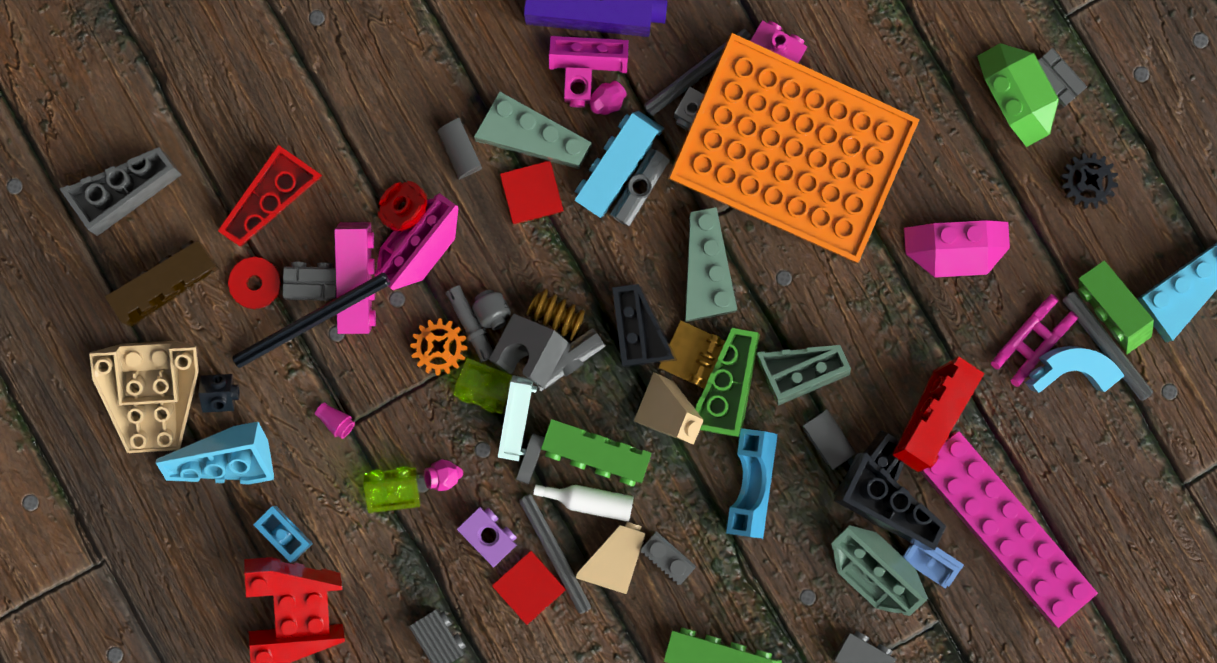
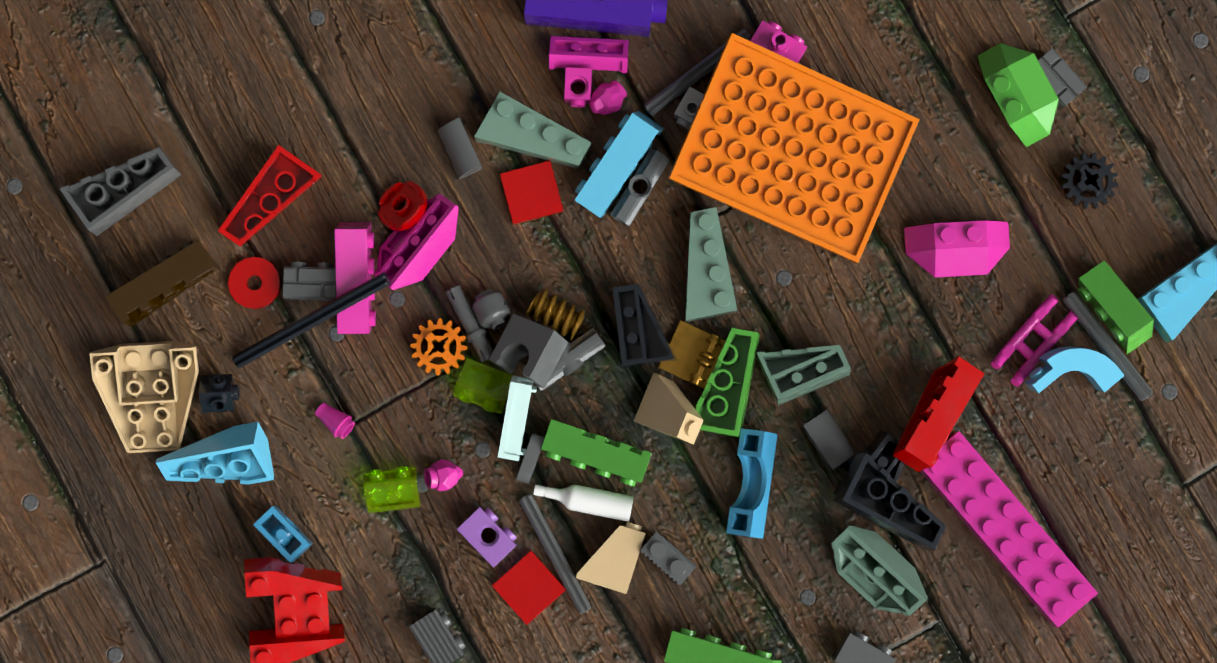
(934, 564): medium blue hinge -> none

